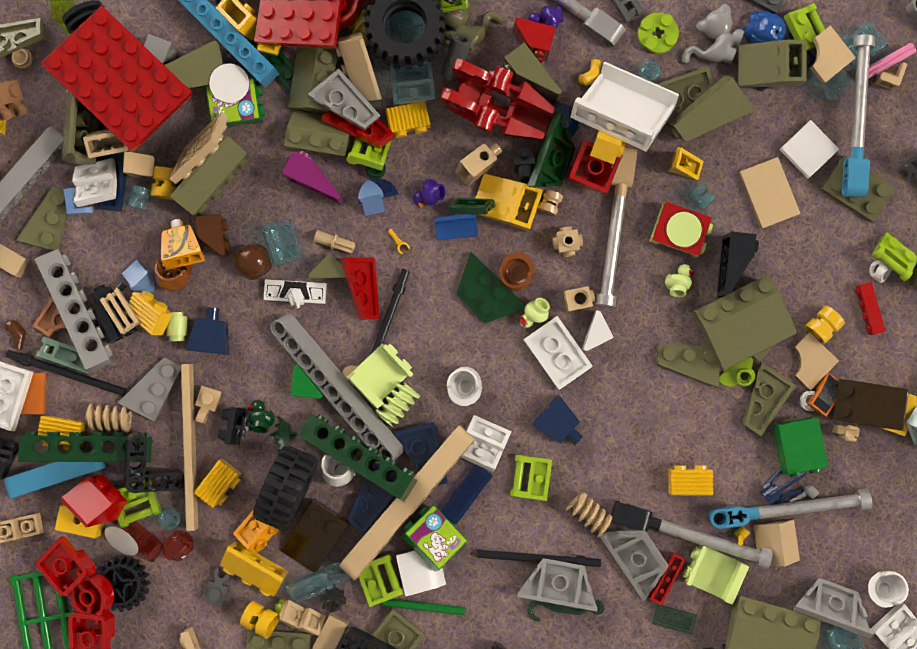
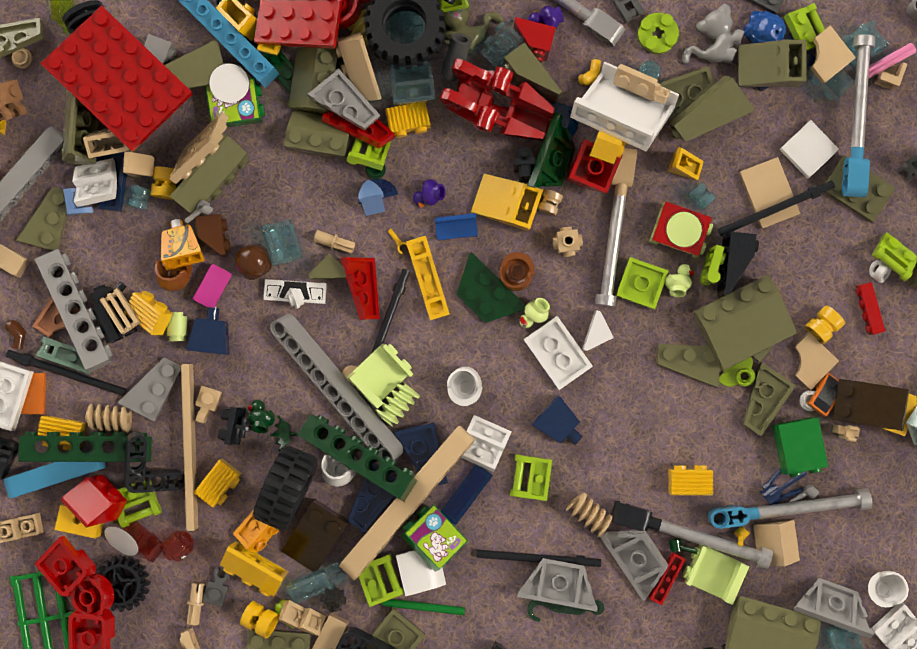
(139, 277): medium blue tile -> none
(168, 521): clear light blue wheel -> none
(195, 604): none -> tan axle
(202, 207): none -> light grey hand
(212, 286): none -> dark pink slope
(303, 172): magenta slope -> none
(303, 386): green slope -> none
(427, 277): none -> yellow slope
(472, 206): dark green tile -> none
(478, 163): tan torso -> none
(501, 43): none -> clear light blue bracket
(570, 303): tan brick -> none
(640, 84): none -> tan hinge
(642, 283): none -> lime plate
(674, 619): clear green tile -> none
(676, 545): none -> dark green hand
(711, 265): none -> lime plate
(812, 192): none -> black bar

